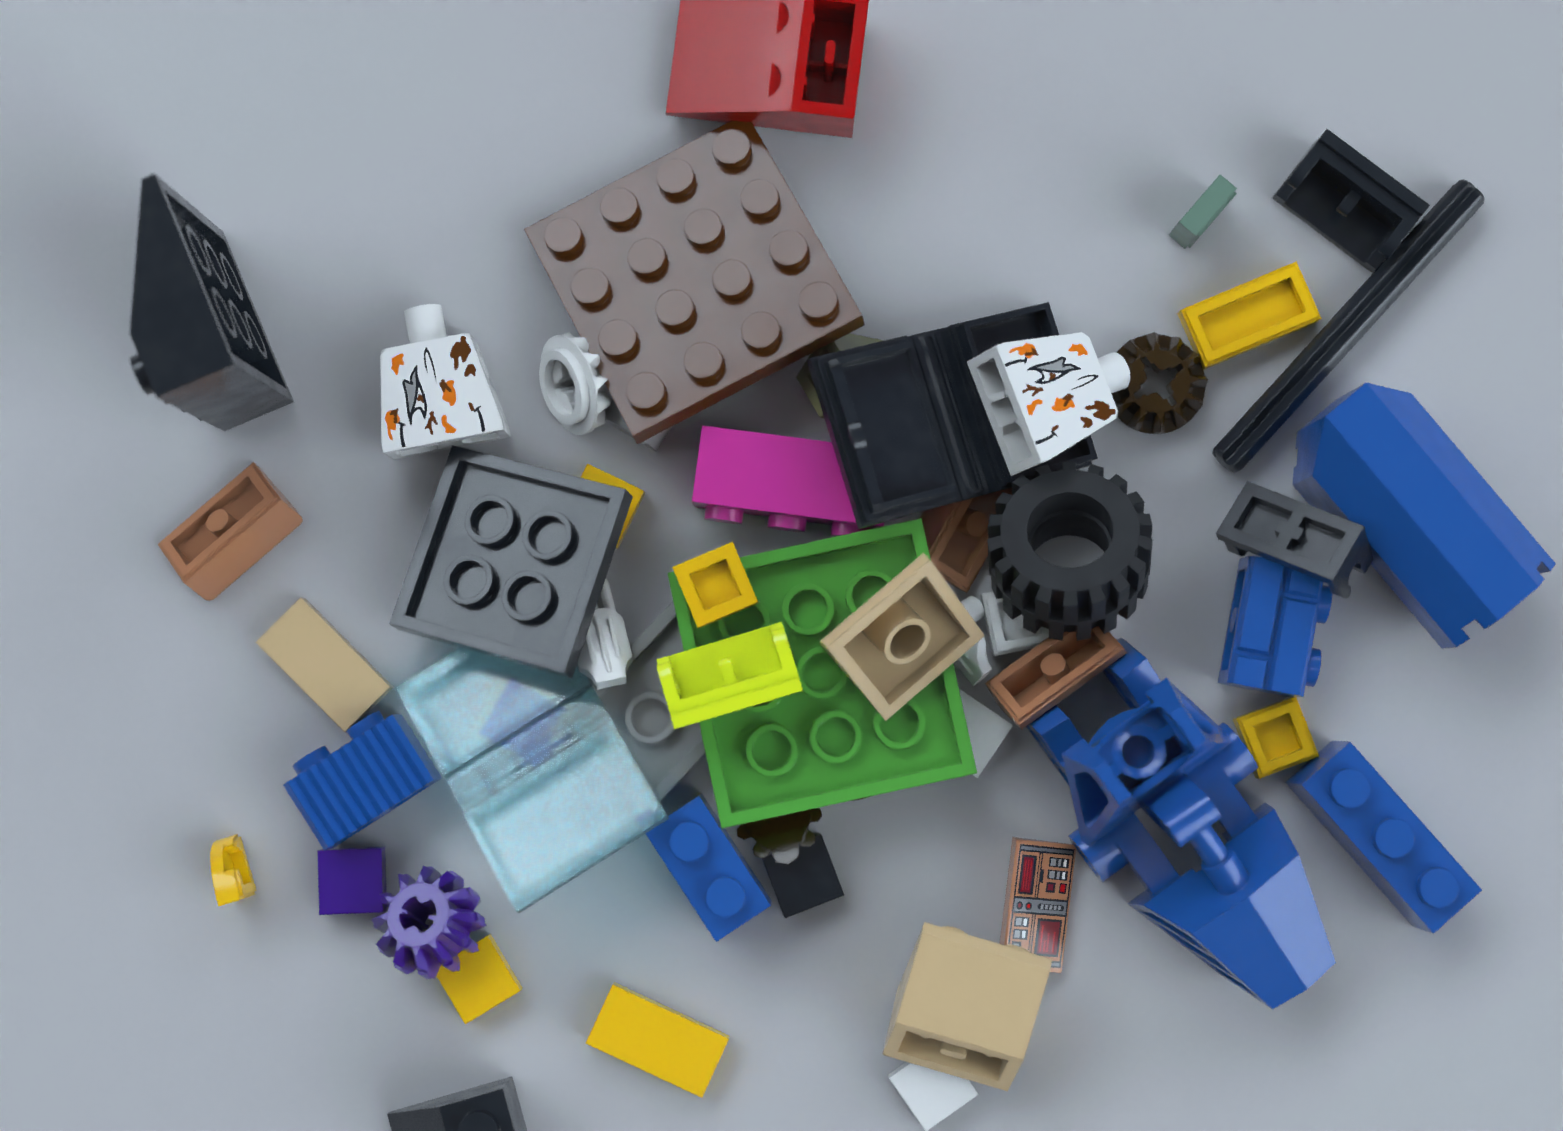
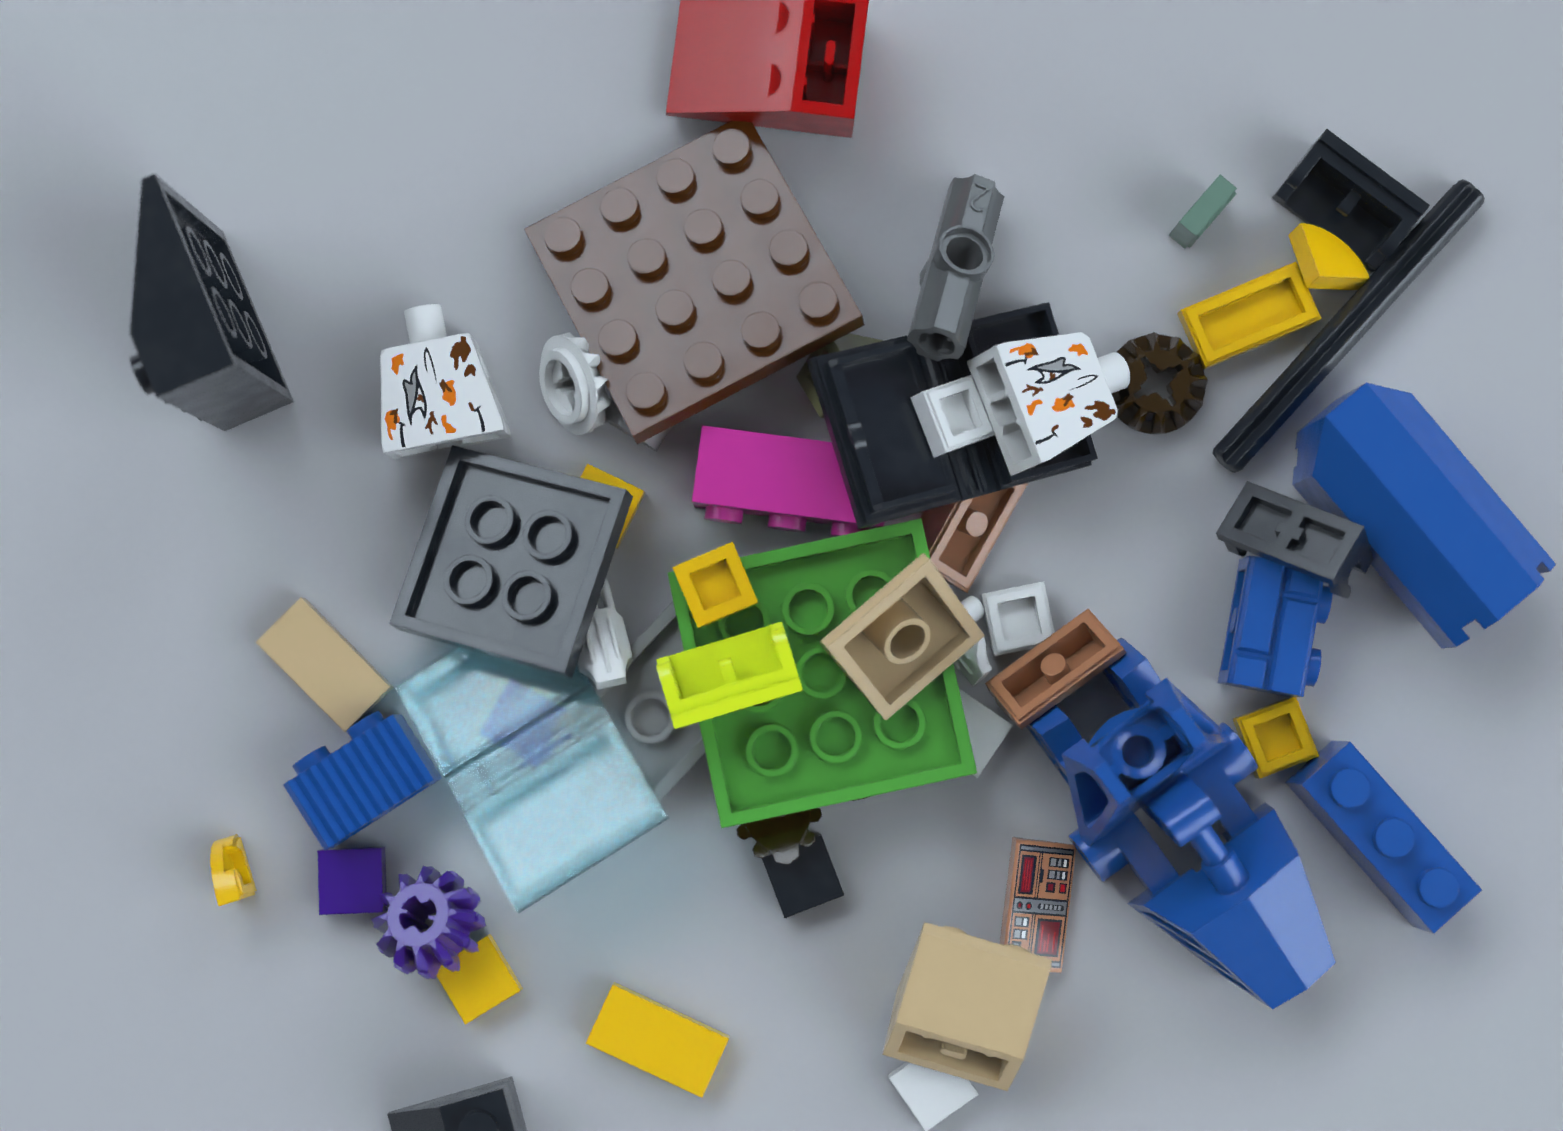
(230, 533): nougat slope -> none
(709, 868): blue brick -> none
(952, 416): none -> white tile
(956, 268): none -> dark grey piece
(1068, 505): black tyre -> none
(1326, 259): none -> yellow tile

